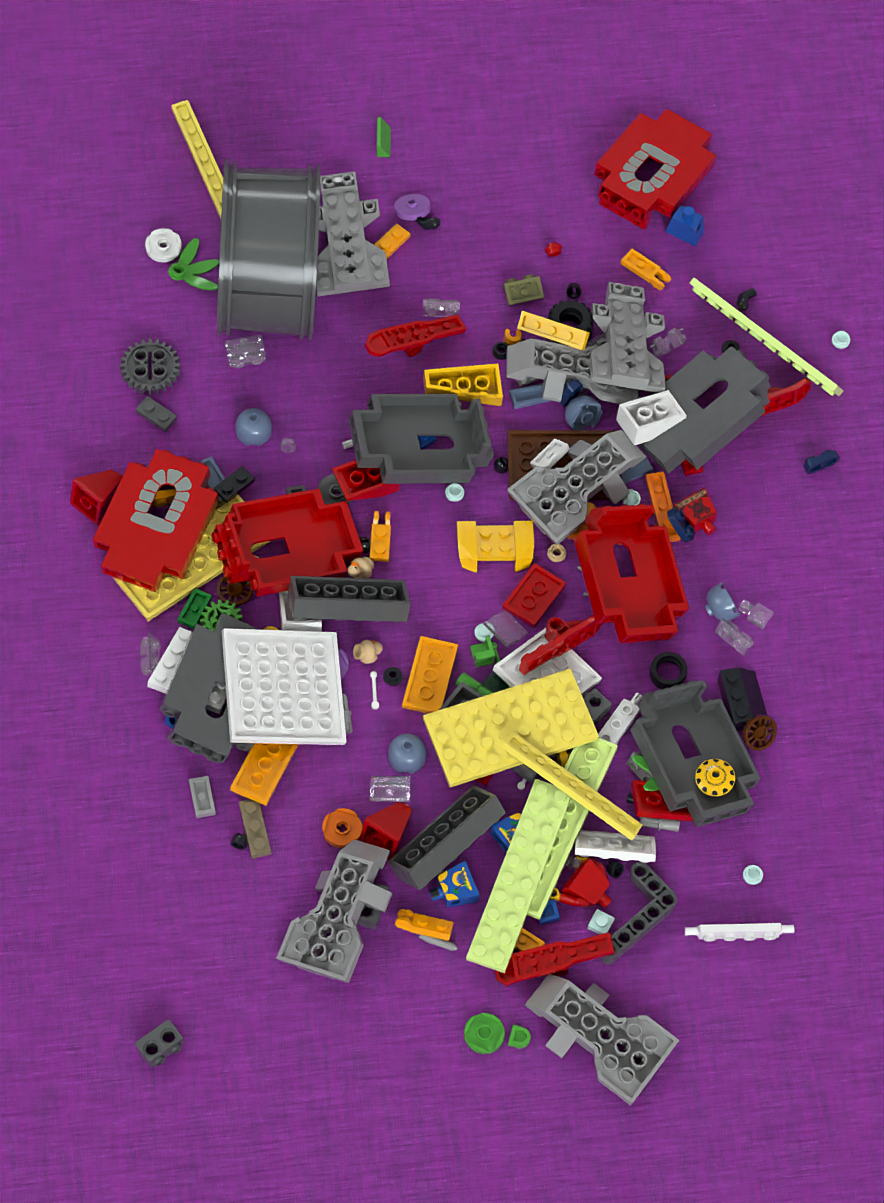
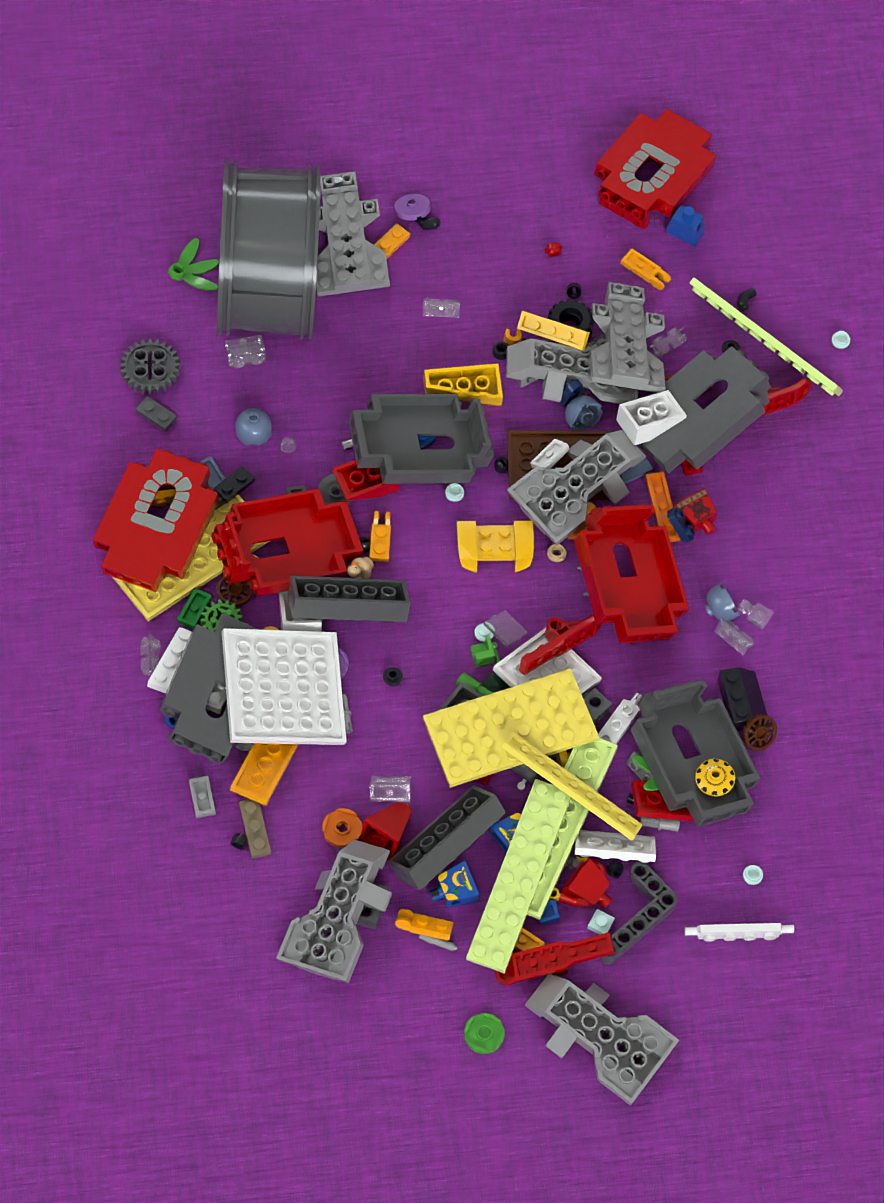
(94, 493): red slope -> none
(155, 1039): dark grey brick -> none
(160, 238): white plate -> none
(200, 151): light yellow plate -> none
(367, 651): tan animal -> none
(375, 705): white hinge -> none
(383, 138): bright green slope -> none
(407, 753): sand blue cylinder -> none
(412, 335): red piece -> none
(429, 675): light orange plate -> none
(519, 1037): bright green tile -> none
(523, 290): olive bracket -> none
(527, 396): sand blue tile -> none
(534, 595): red plate -> none
(632, 498): light aqua plate -> none
(670, 657): black tyre -> none
(821, 462): dark blue plate -> none

